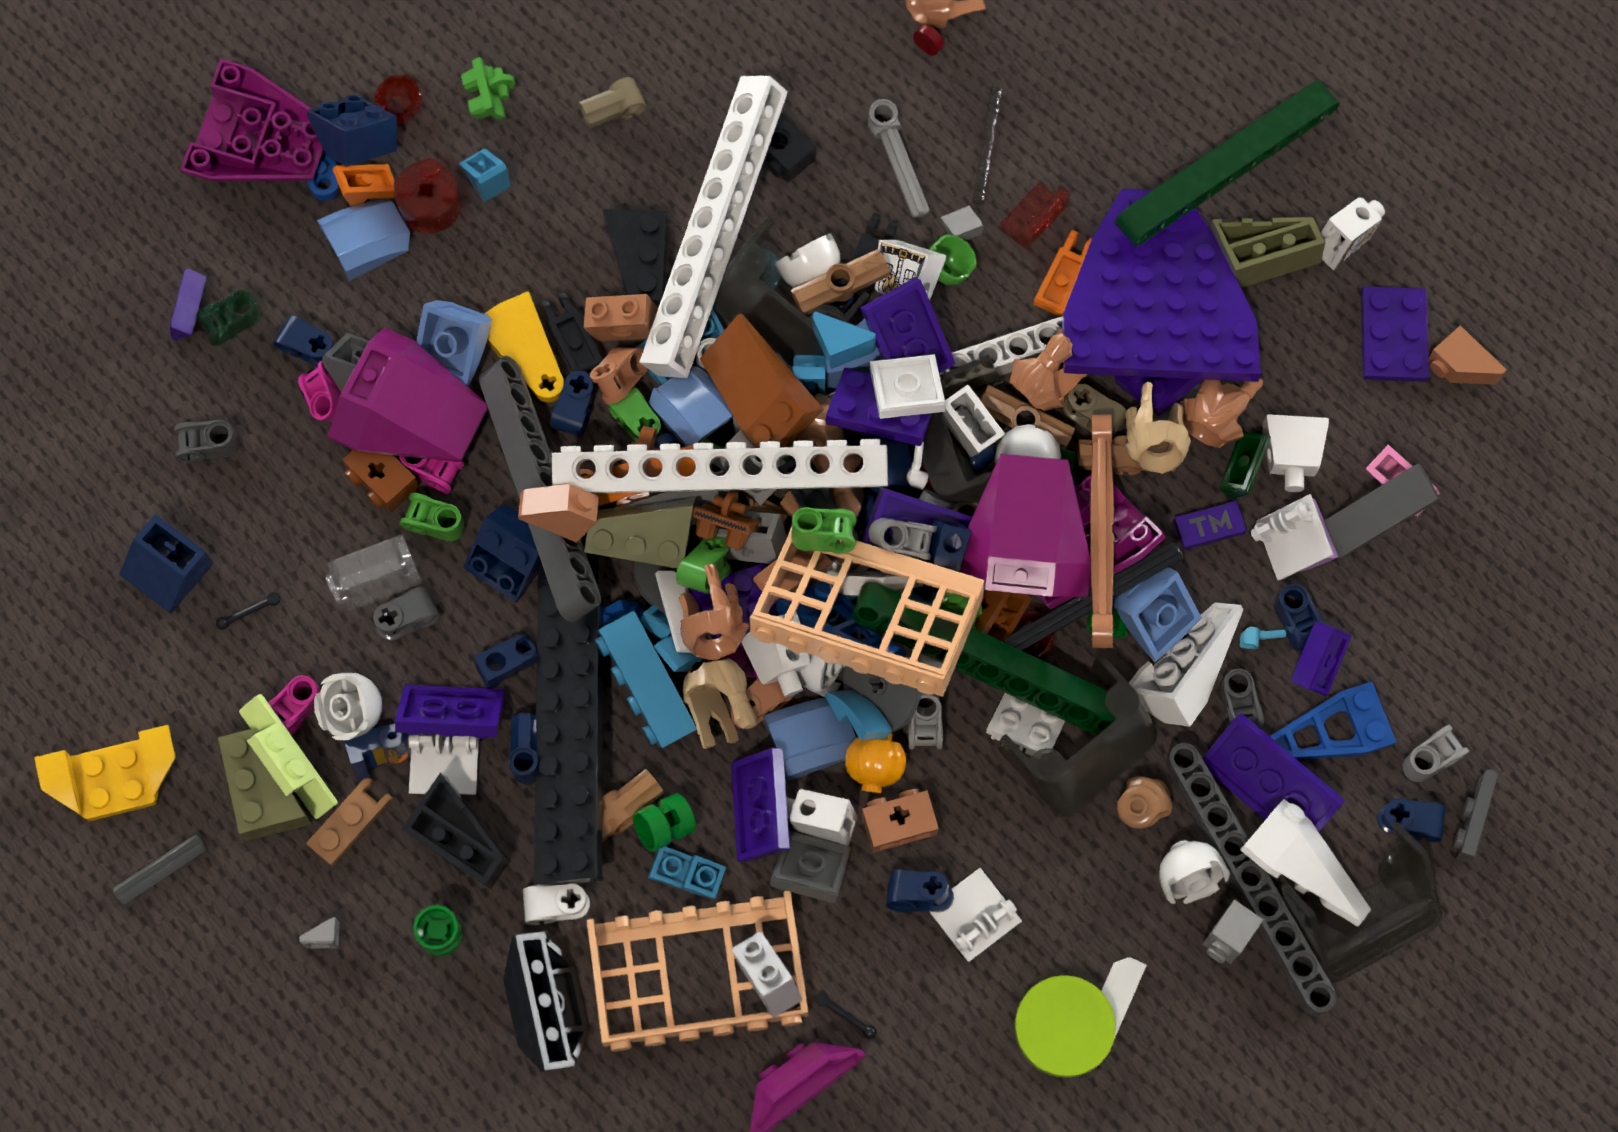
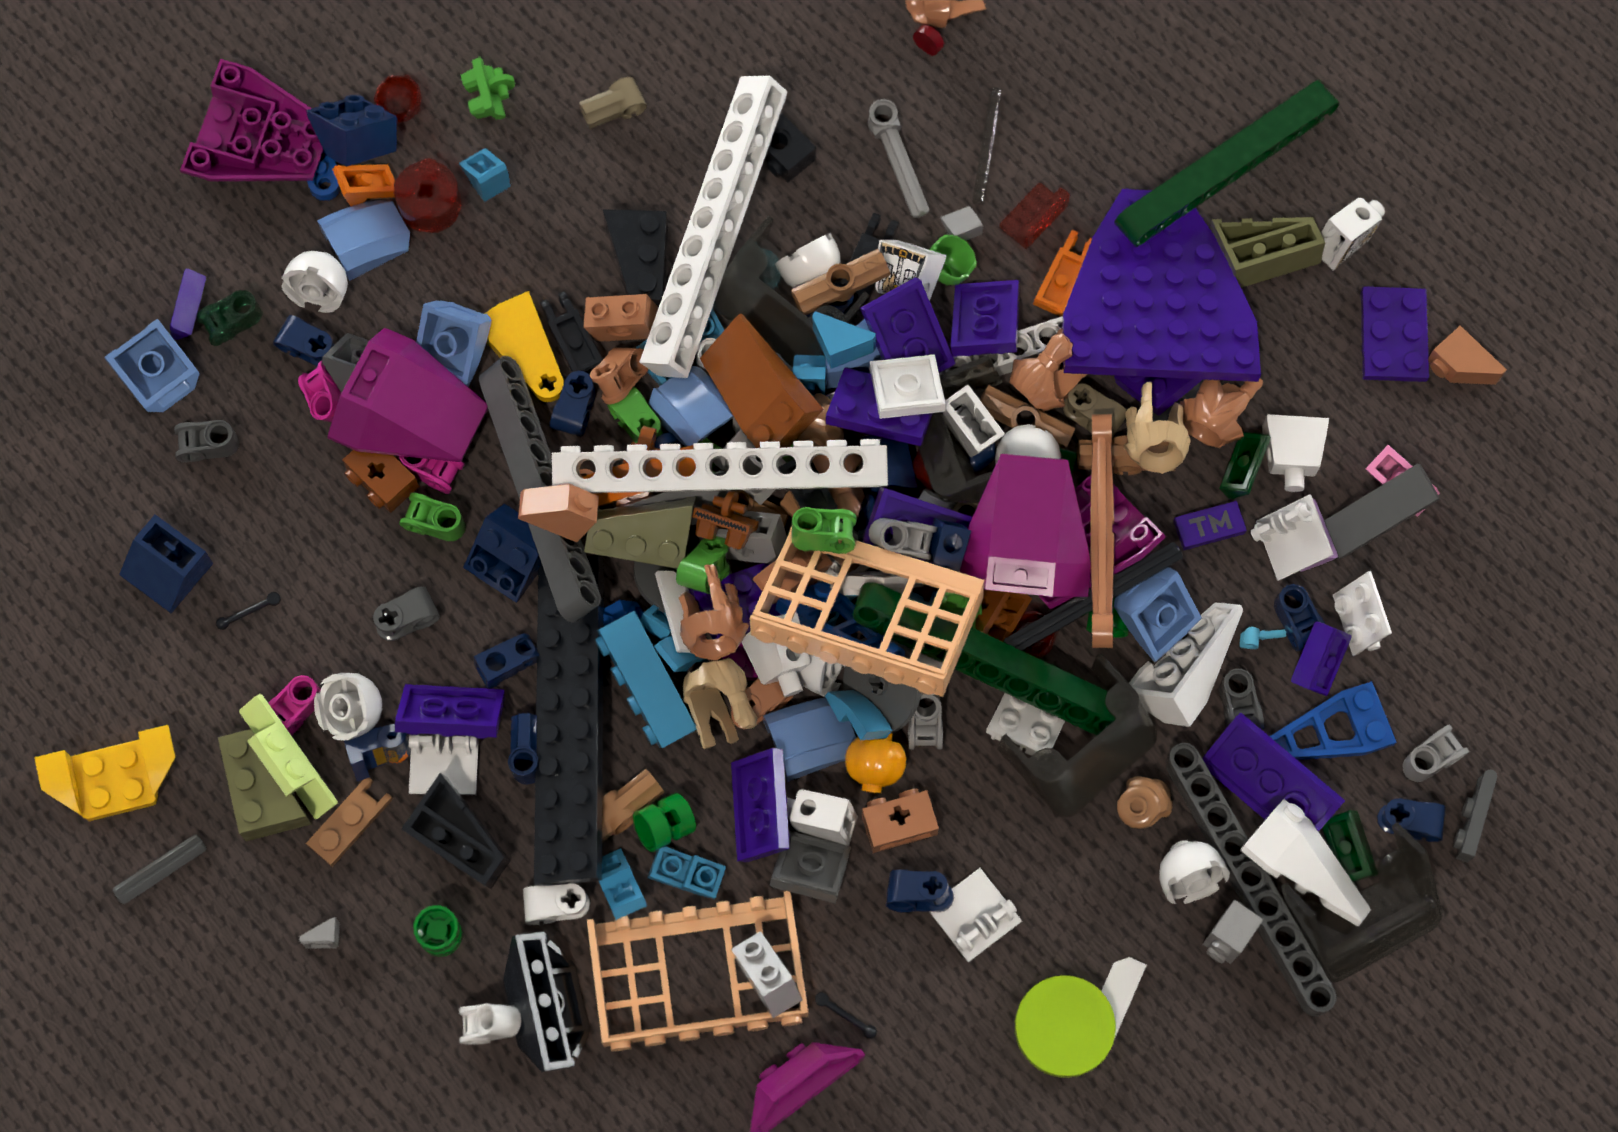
(154, 368): none -> medium blue slope
(311, 277): none -> white cylinder
(372, 574): clear window -> none
(488, 1023): none -> white piece
(620, 885): none -> dark azure slope
(915, 476): white hand -> none
(985, 318): none -> dark purple plate
(1349, 845): none -> dark green slope
(1362, 614): none -> white hinge

